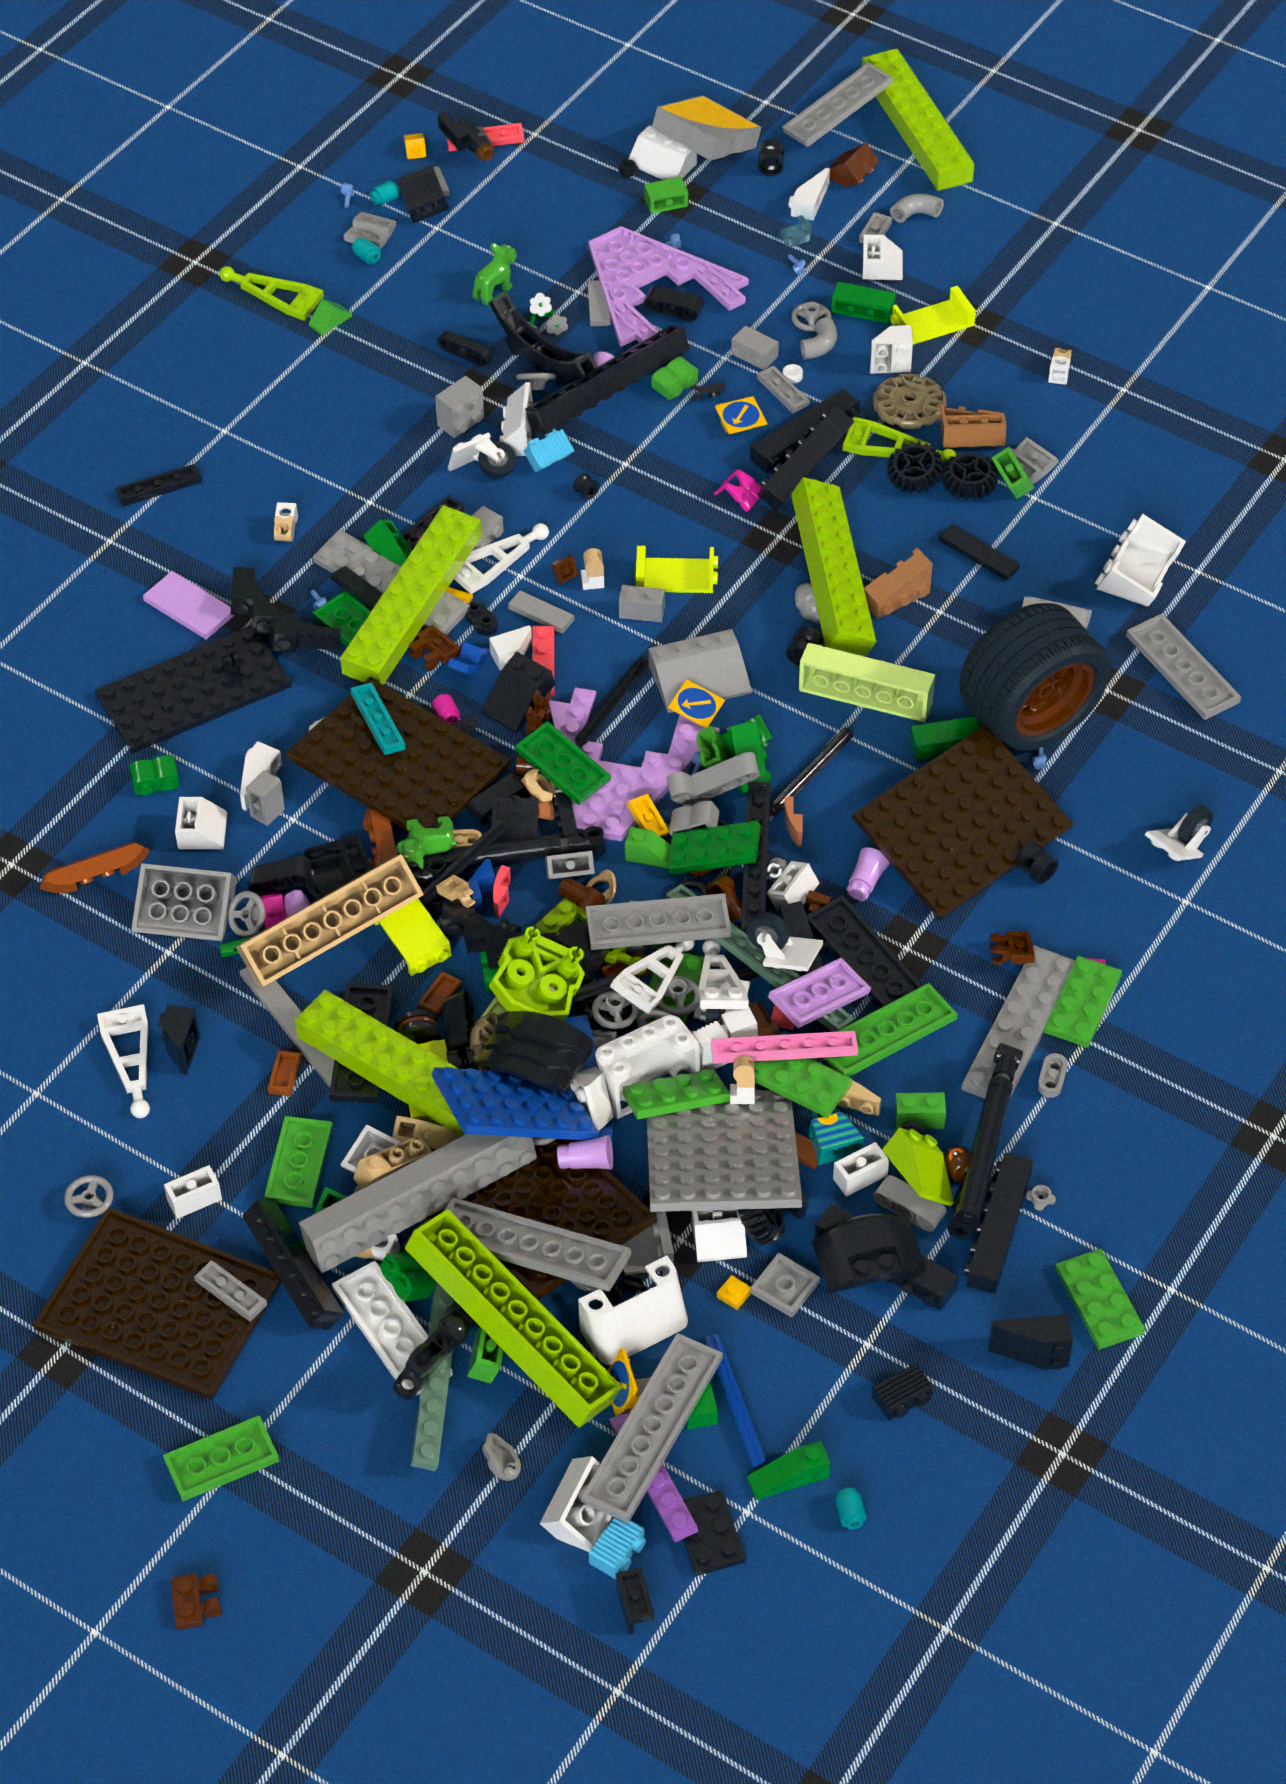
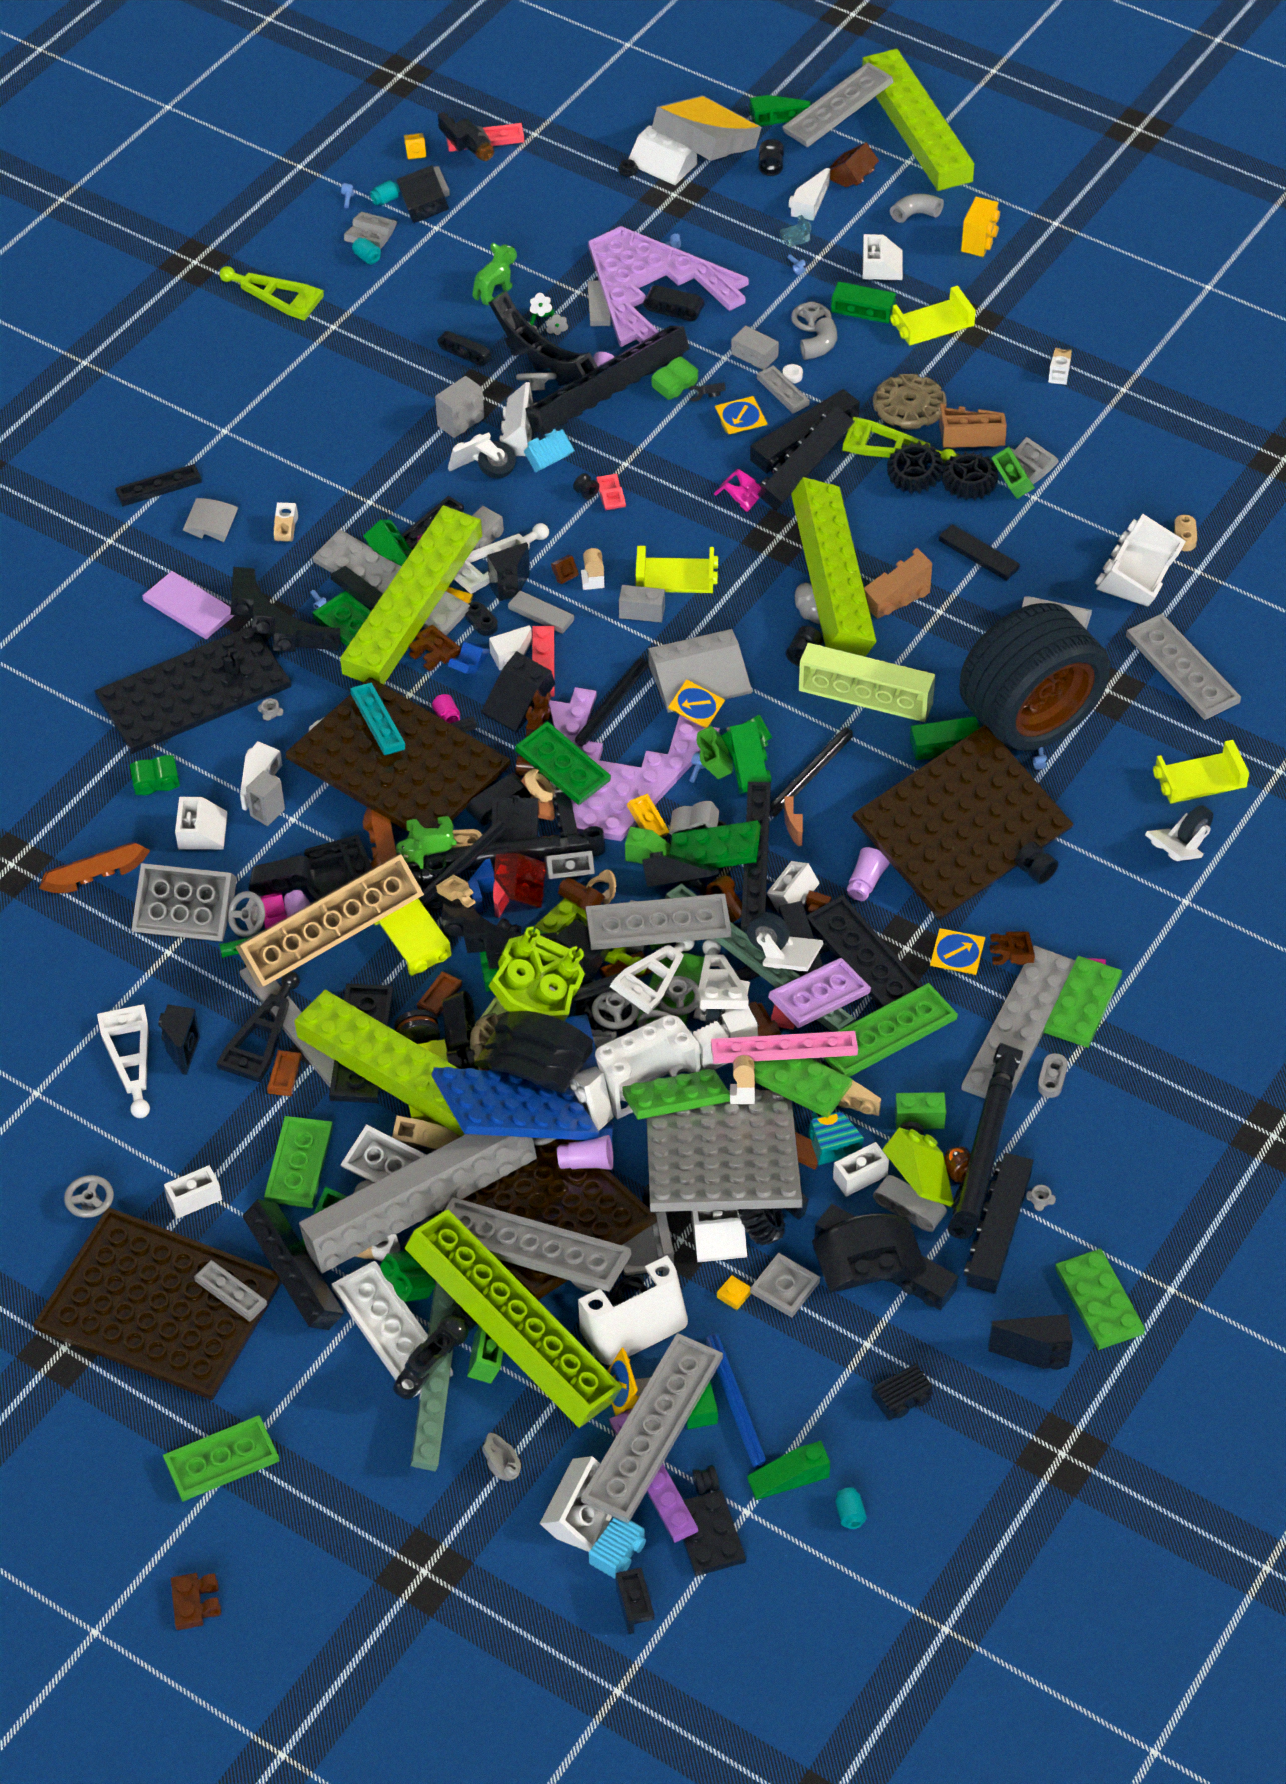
(210, 518): none -> light grey slope
(250, 1064): none -> black plate
(270, 709): none -> light grey plate
(328, 316): bright green slope -> none
(389, 1160): tan slope -> none
(508, 571): none -> black slope
(521, 878): none -> clear red slope
(611, 492): none -> coral slope
(666, 195): bright green brick -> none
(670, 868): none -> black slope
(705, 1479): none -> black wheel
(712, 781): light grey beam -> none
(775, 109): none -> green slope
(776, 867): light grey axle -> none
(877, 225): light grey plate -> none
(892, 350): white slope -> none
(957, 951): none -> piece
(980, 226): none -> yellow brick
(1186, 529): none -> tan plate
(1202, 775): none -> neon yellow panel

